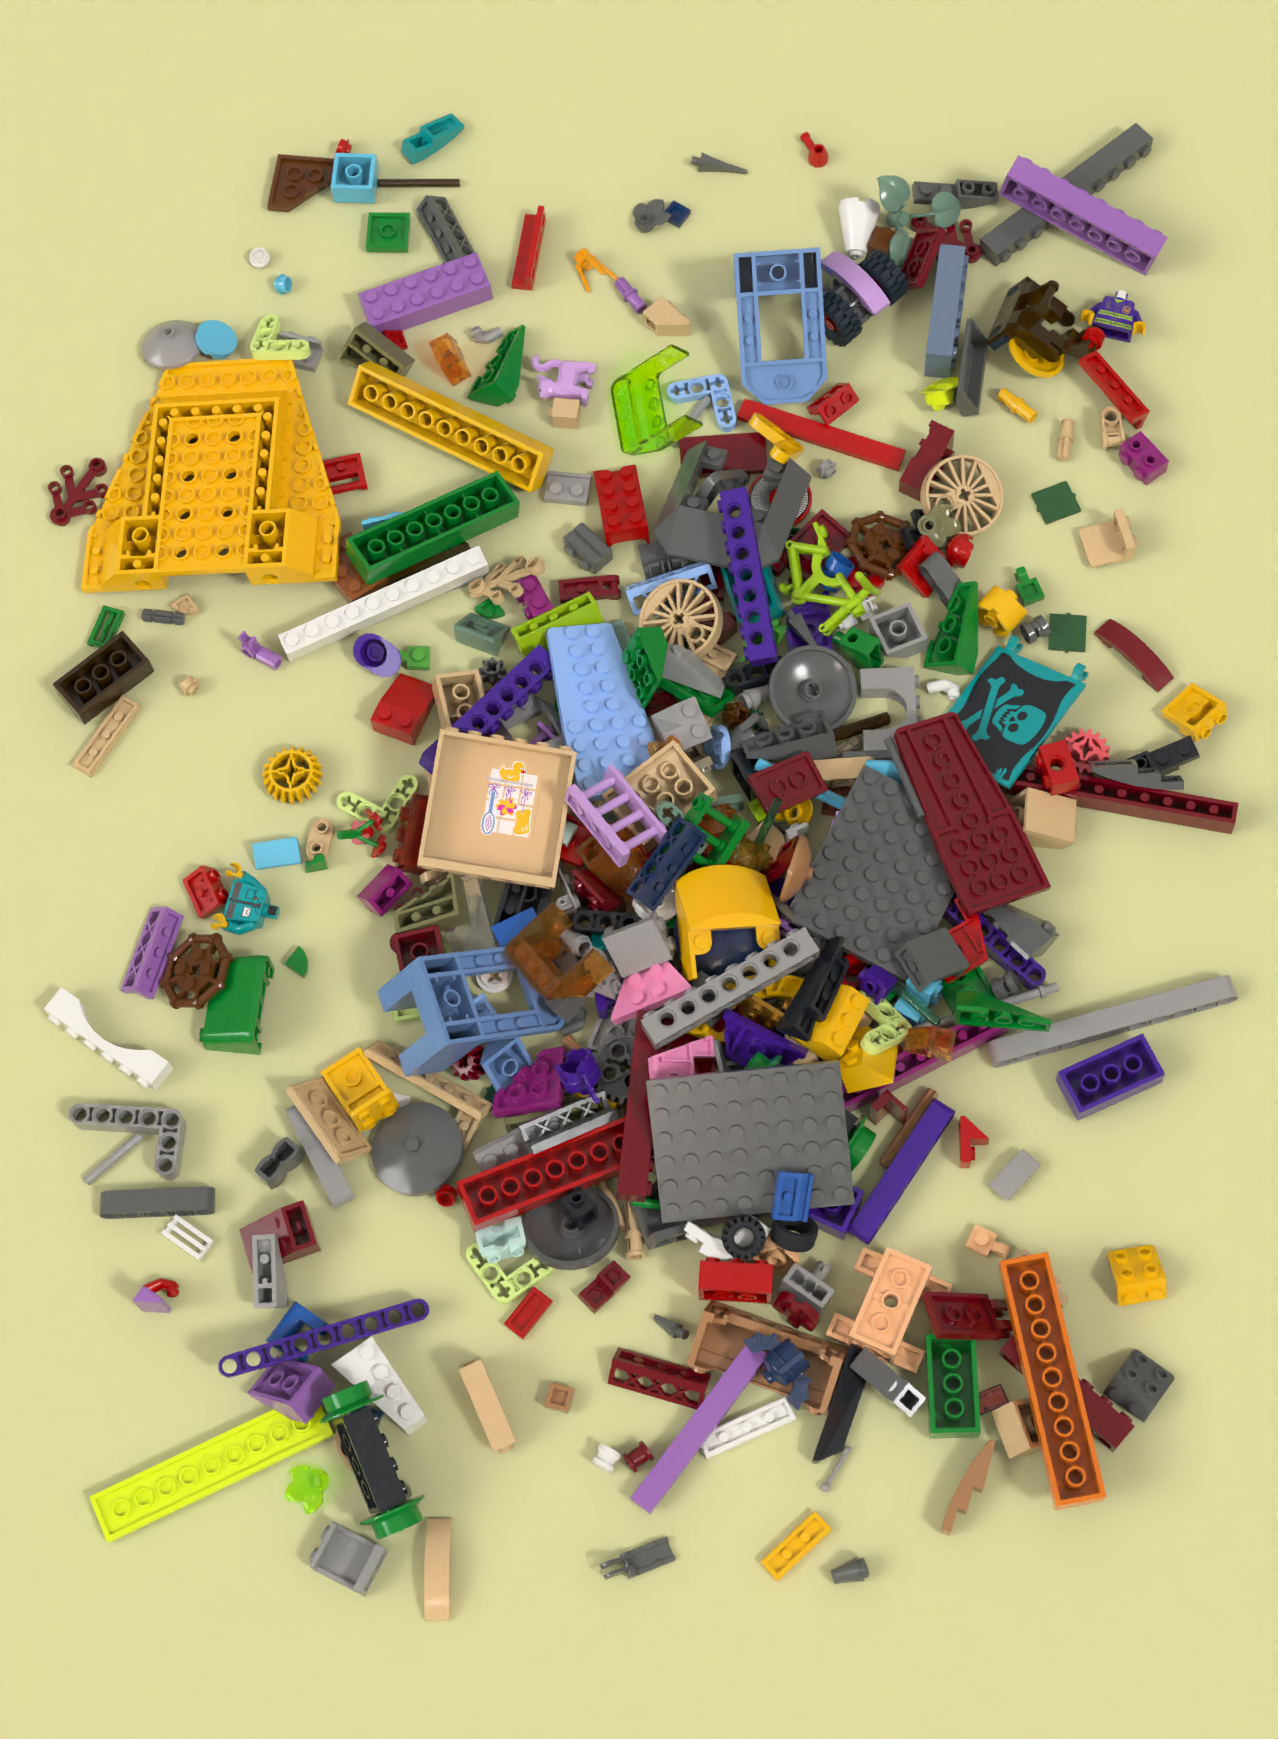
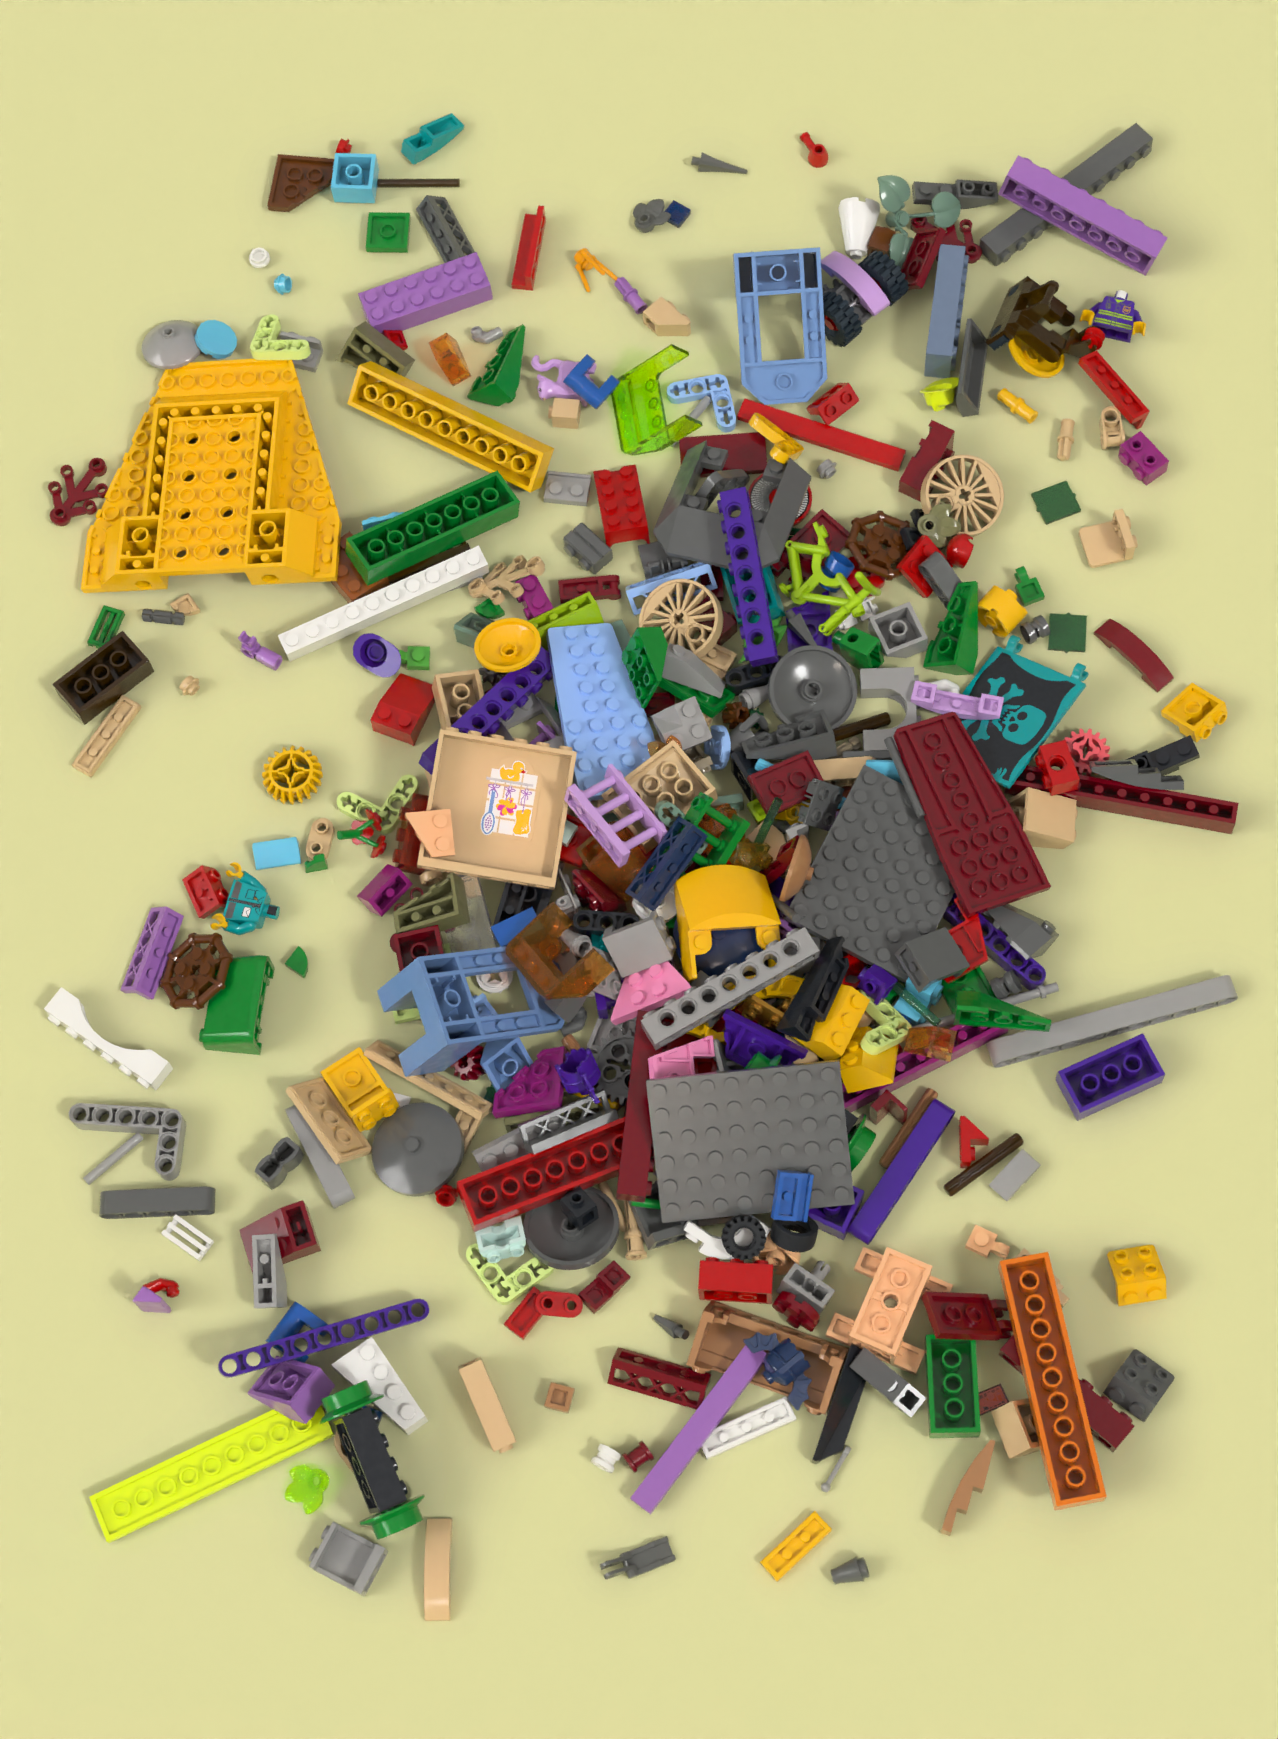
(346, 468): red plate -> none
(434, 831): none -> light nougat wing
(507, 645): none -> yellow dish
(558, 1304): none -> red plate
(585, 387): none -> blue connector
(822, 806): none -> dark grey hinge
(965, 706): none -> lavender slope
(983, 1164): none -> dark brown axle

